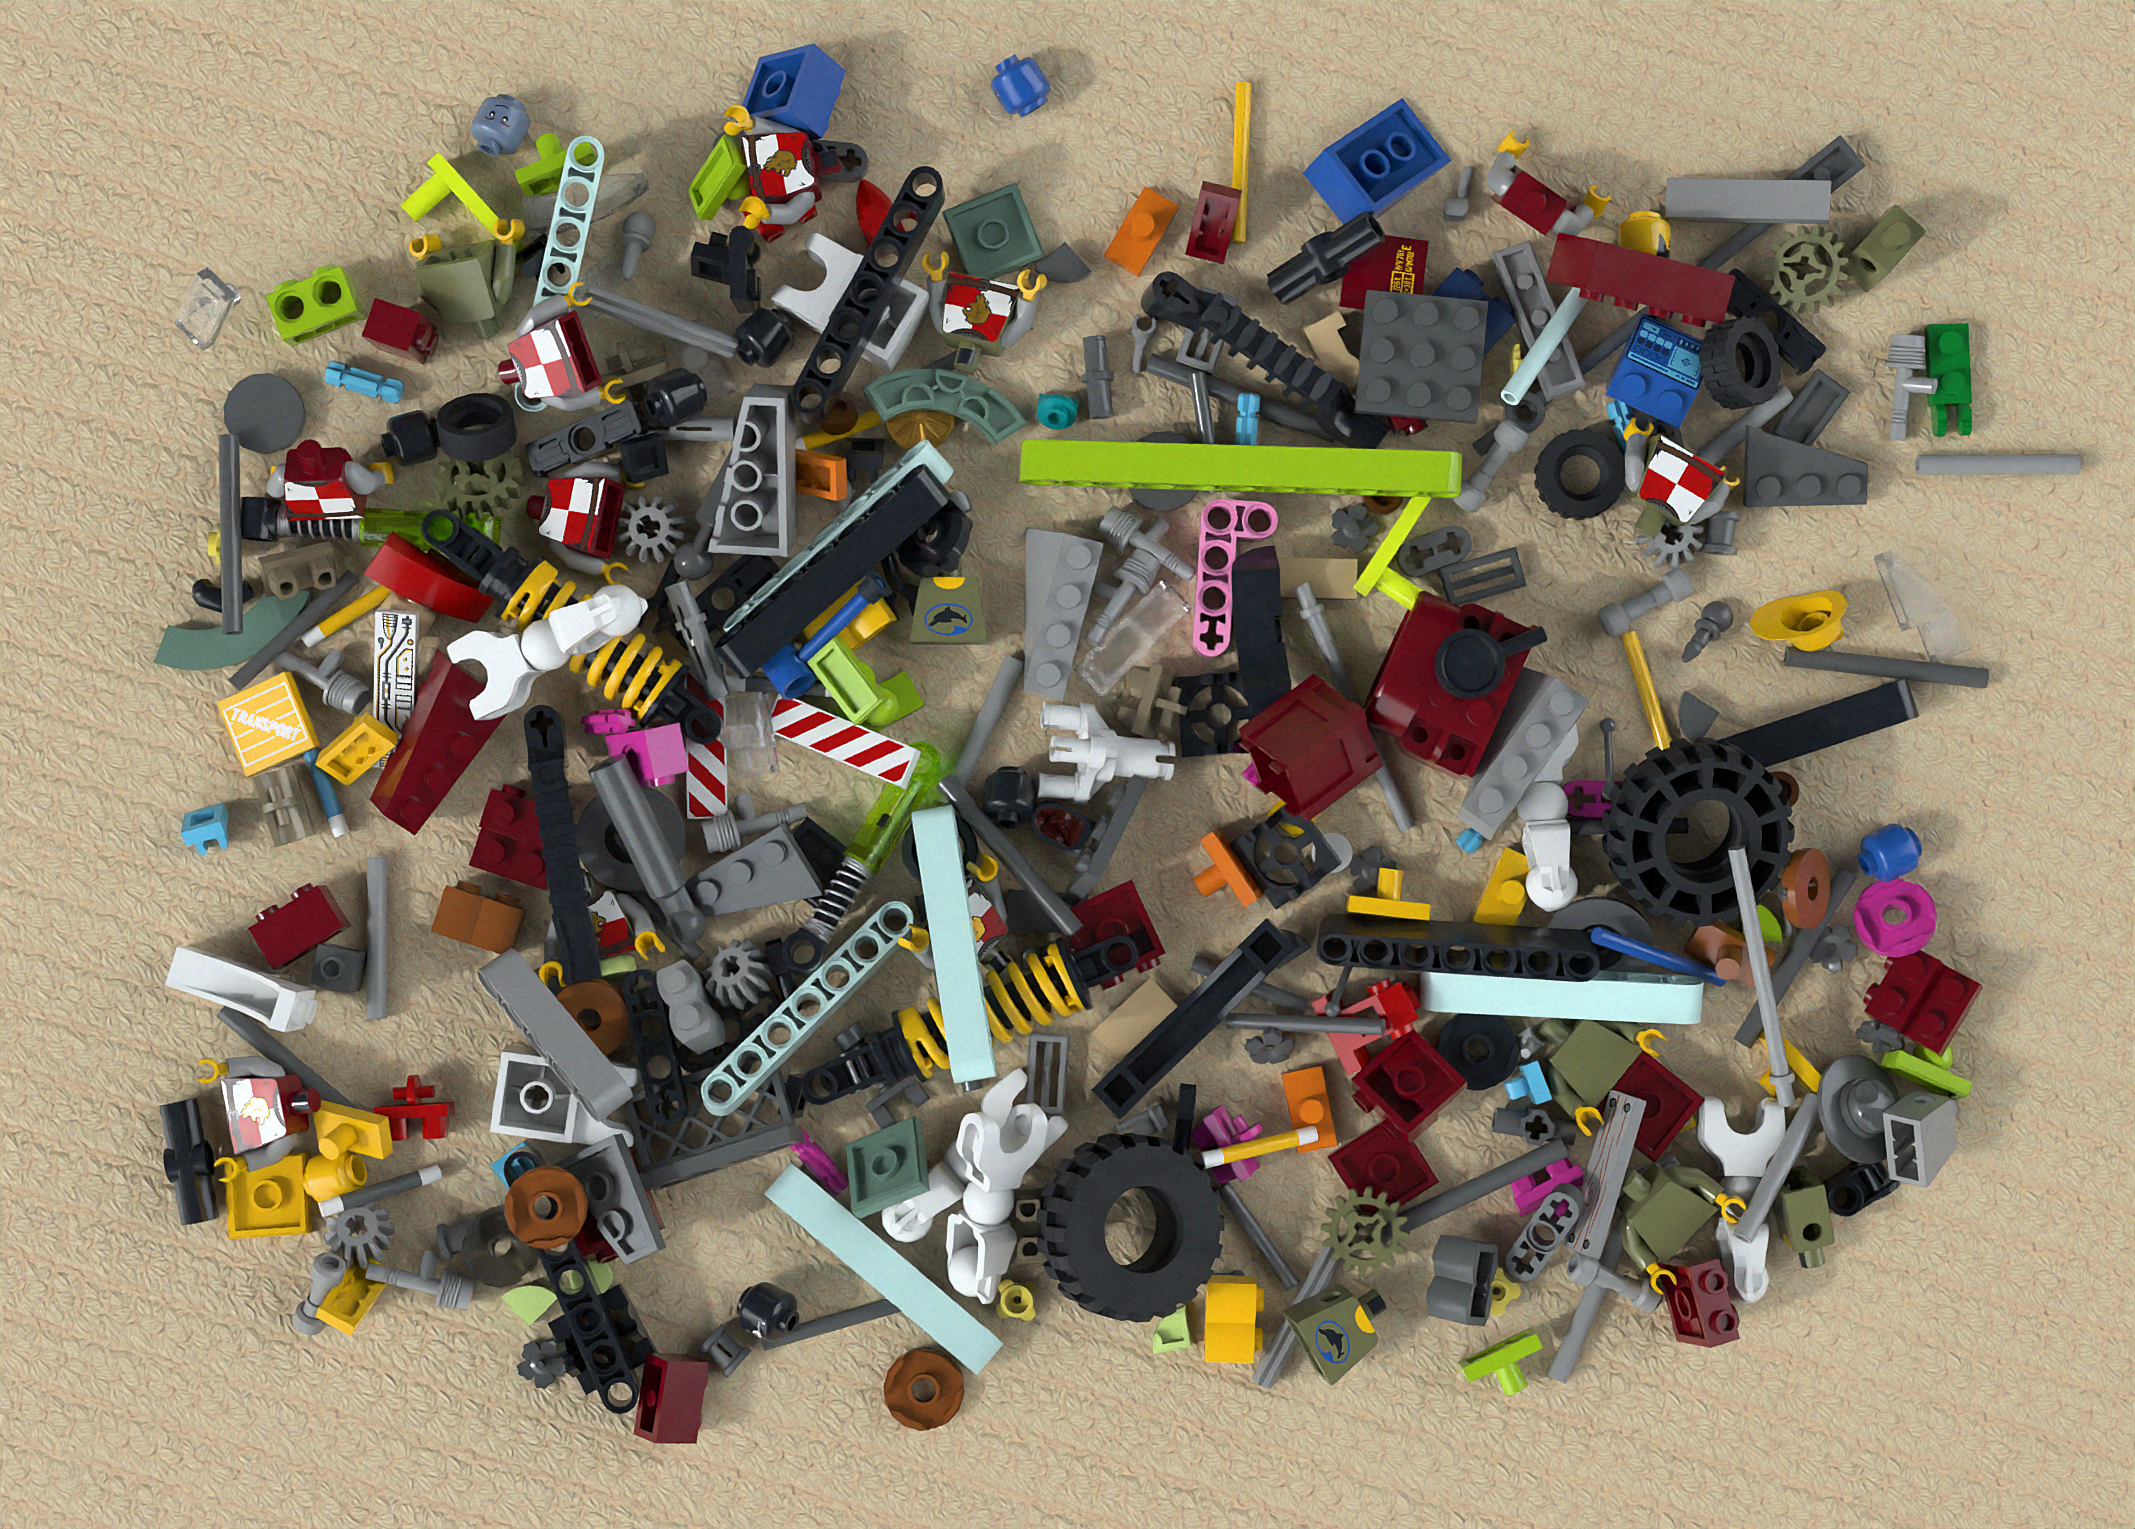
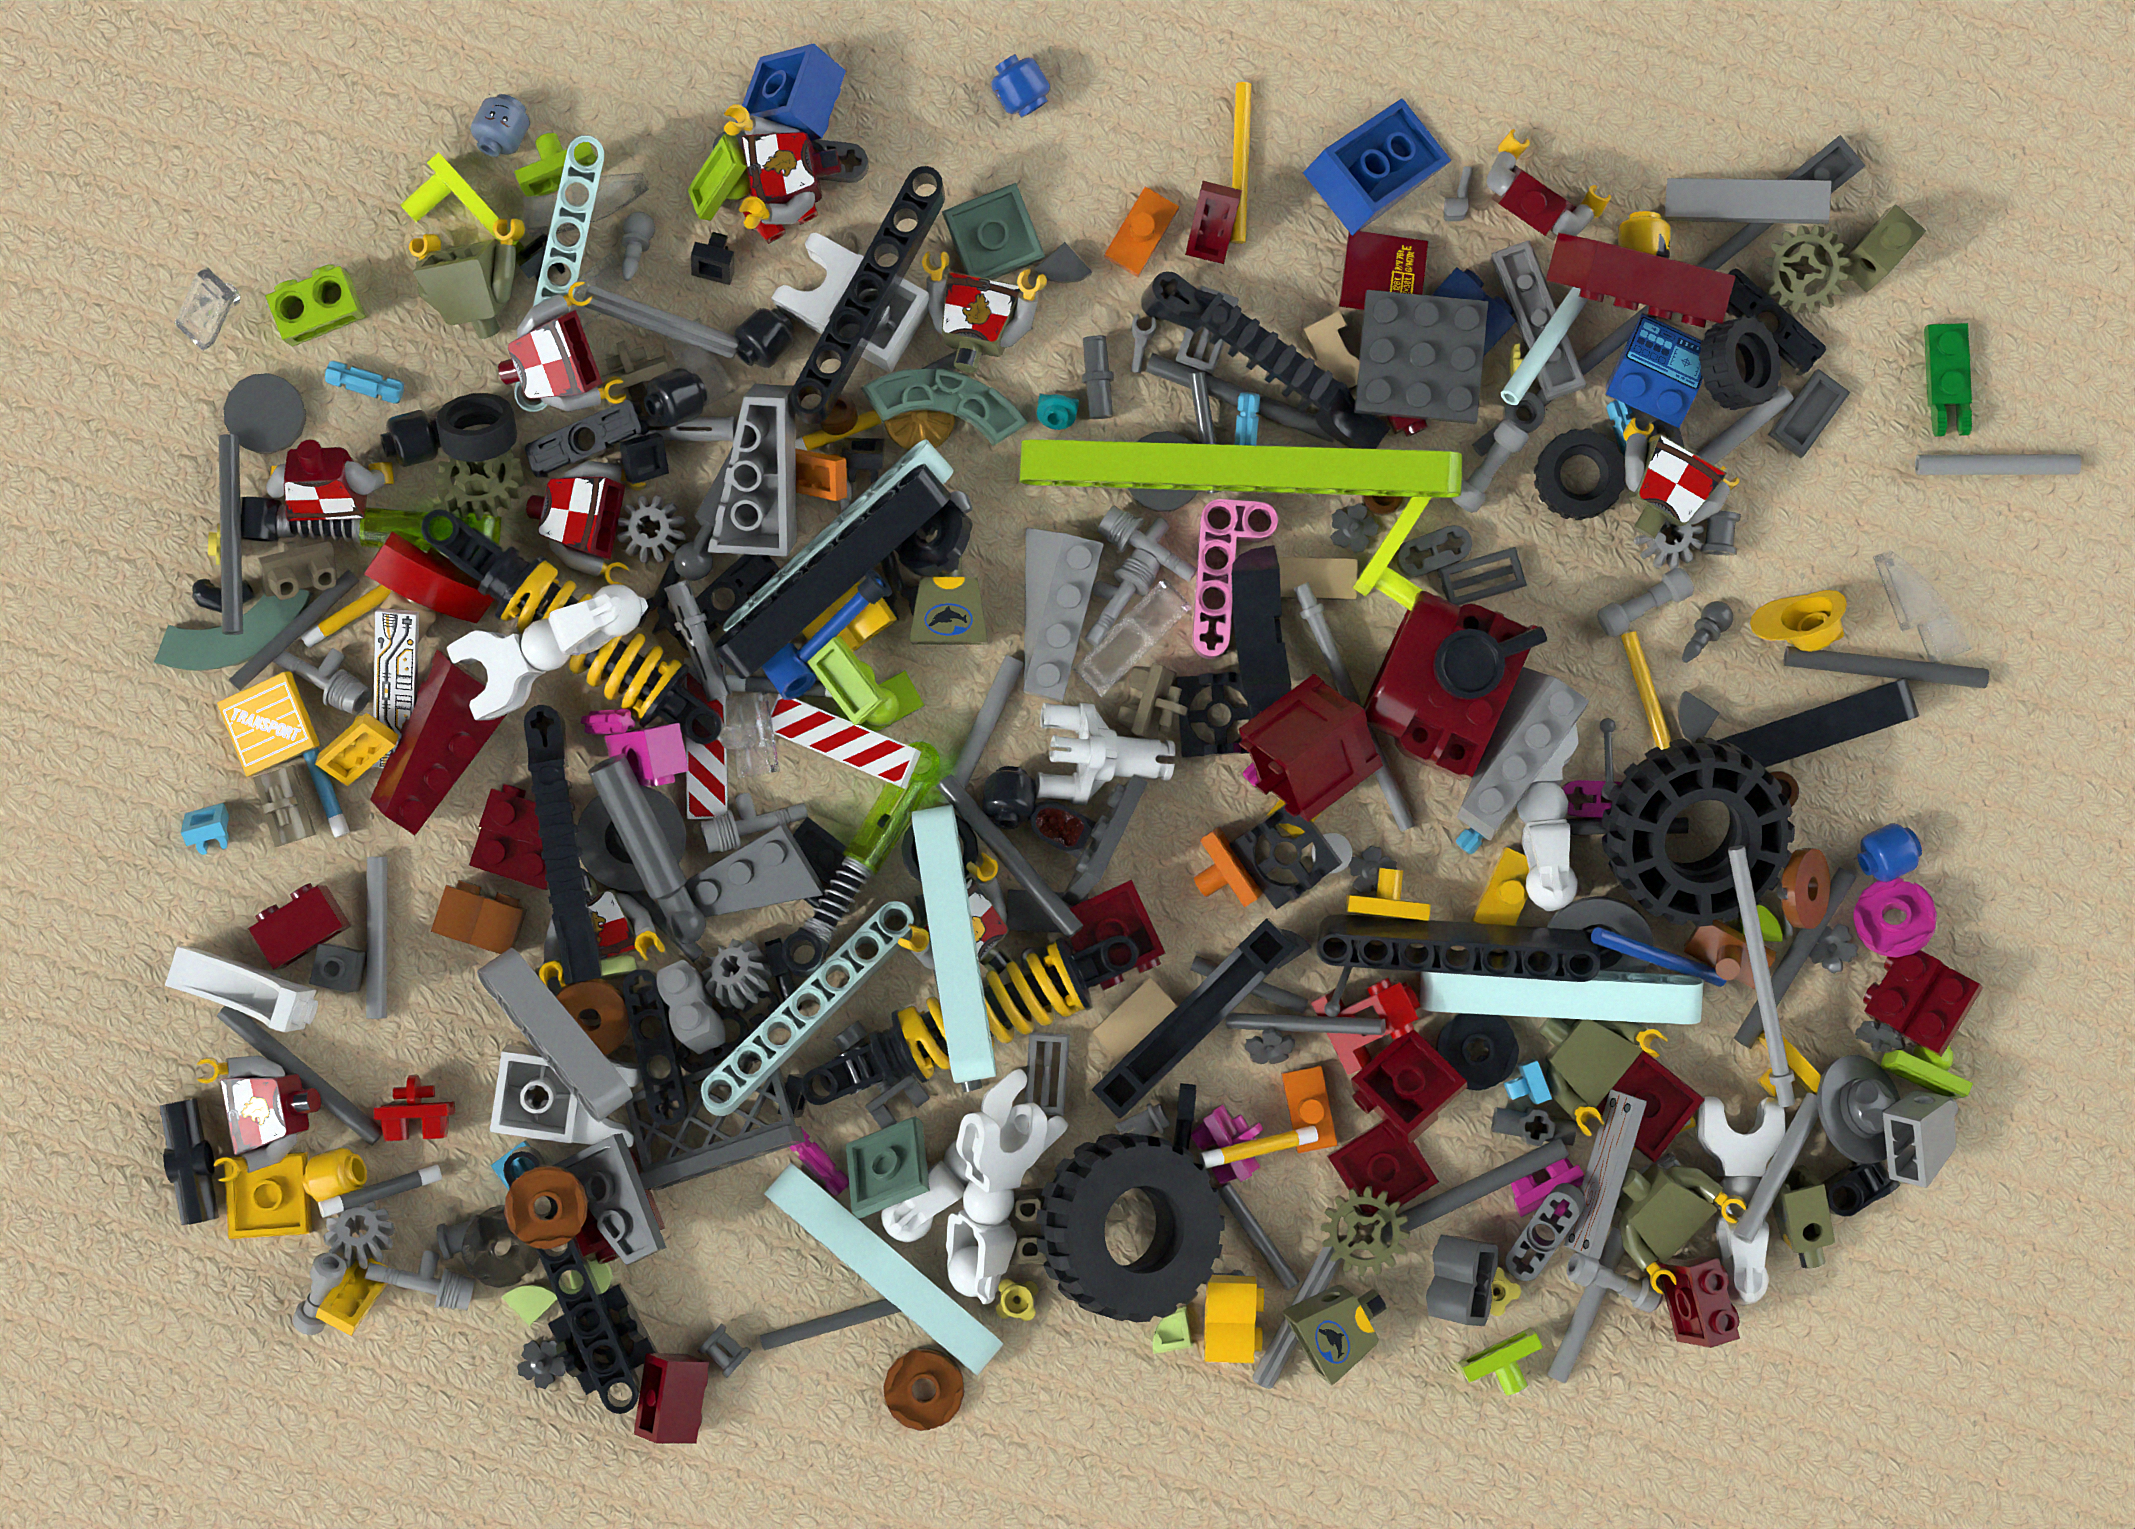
(351, 1129): yellow tile -> none
(400, 331): dark red brick -> none
(744, 283): black plate -> none
(768, 1311): black head -> none
(872, 209): red plate -> none
(1326, 258): black piece -> none
(1528, 1042): light grey hand -> none
(1796, 474): dark grey wing -> none
(1907, 354): light grey piece -> none

